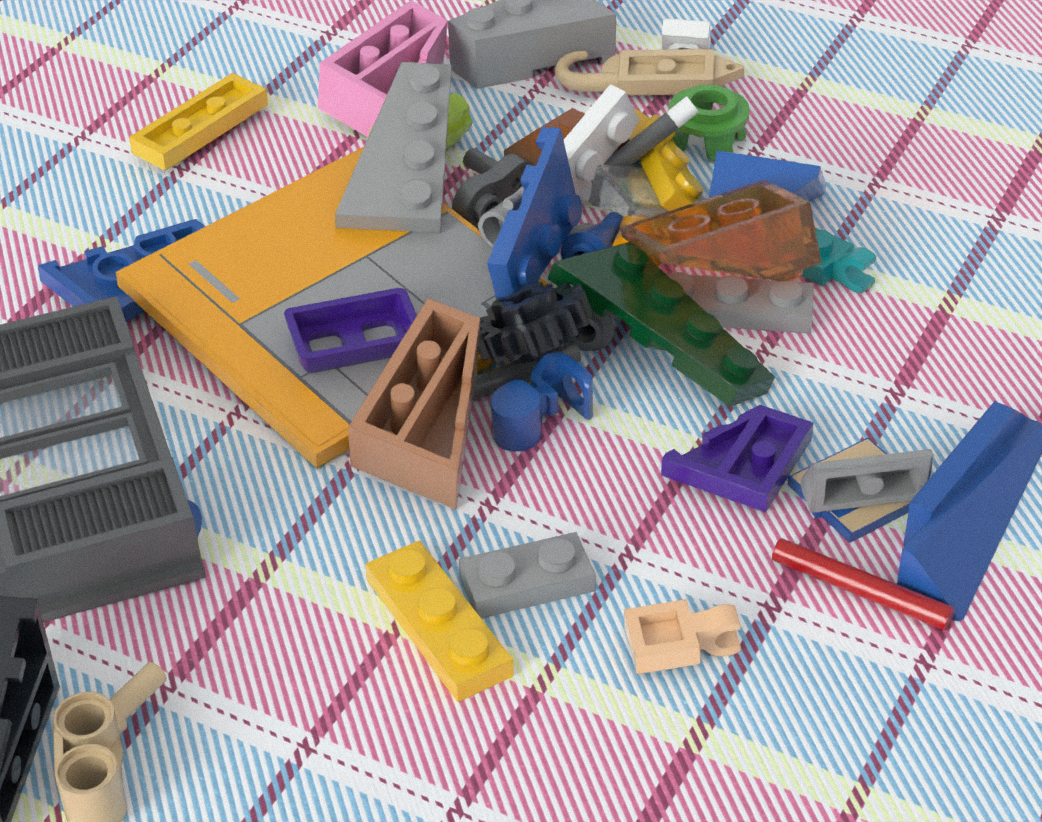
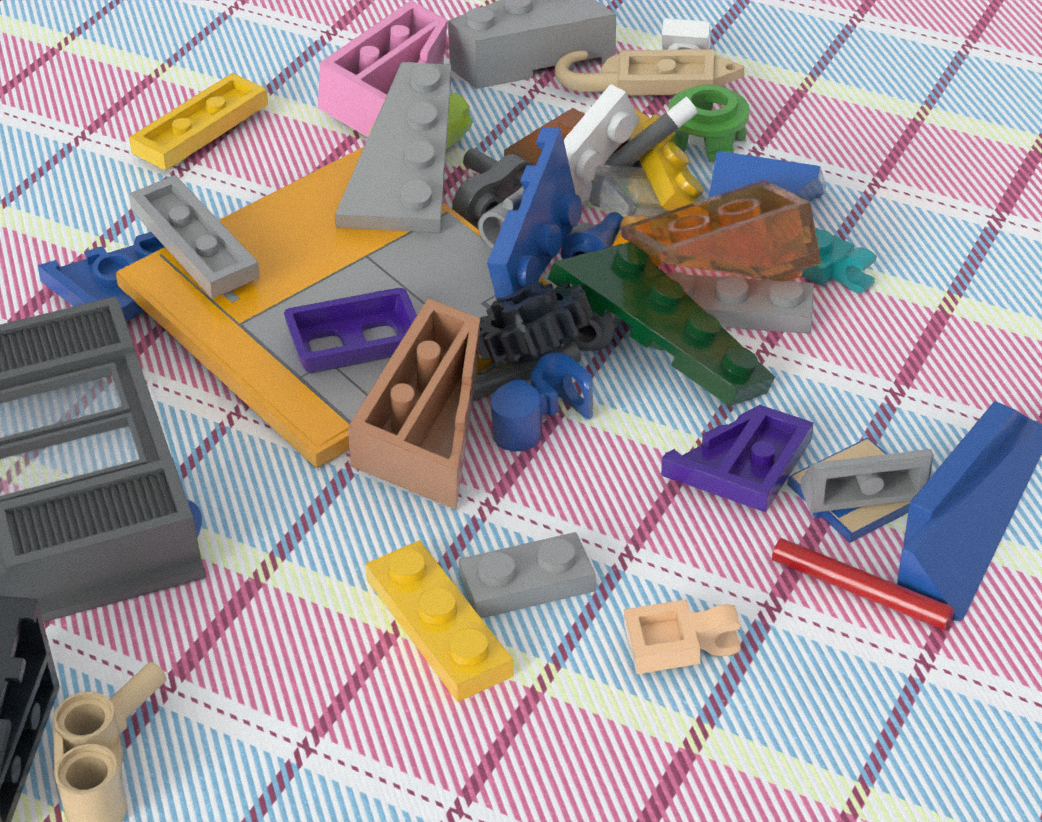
(194, 236): none -> light grey plate

